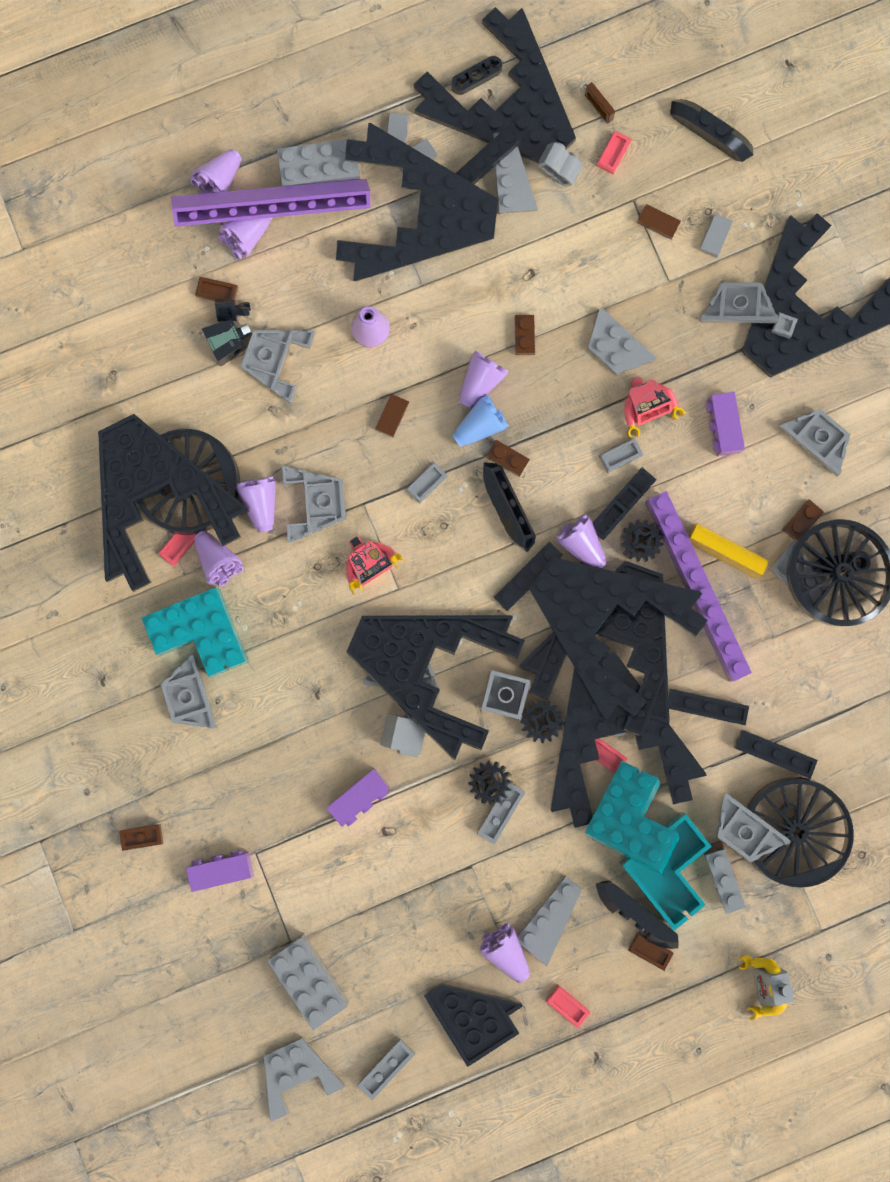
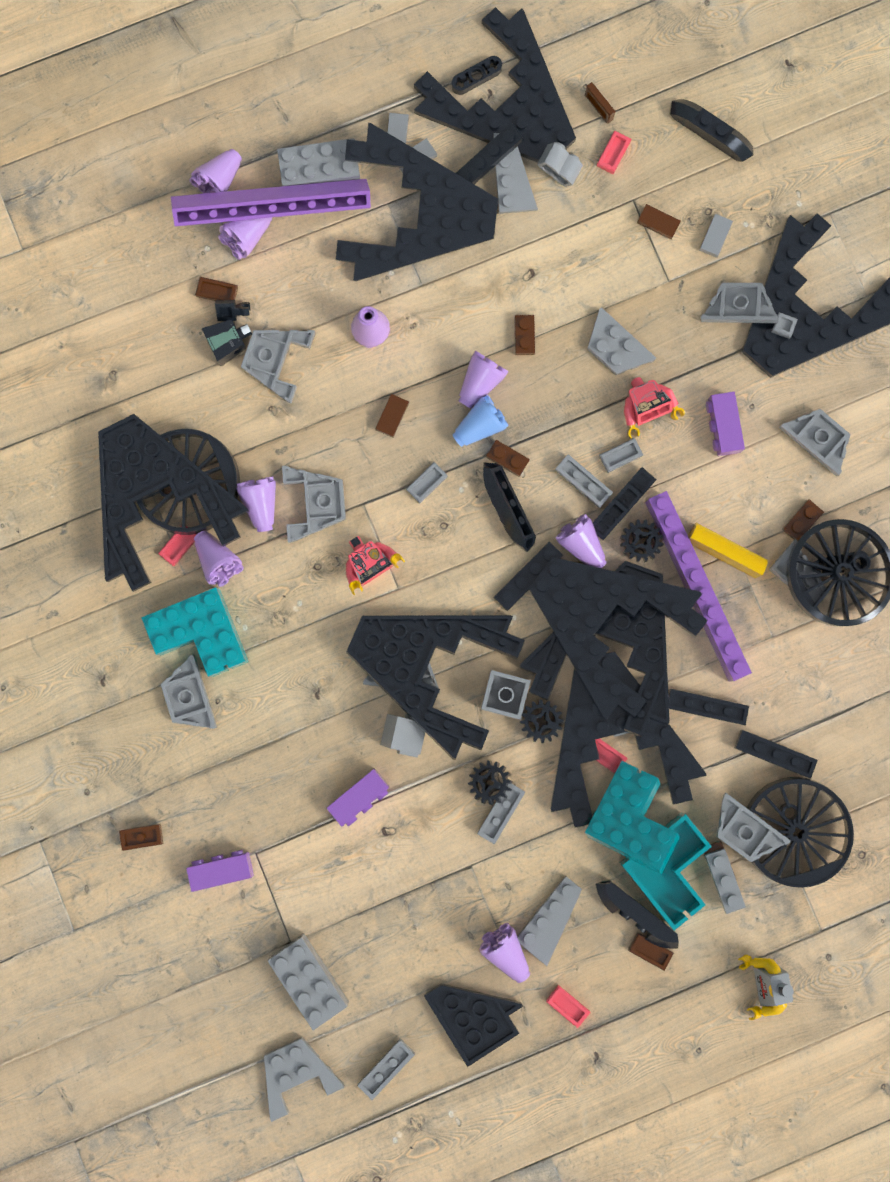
(583, 481): none -> light grey plate

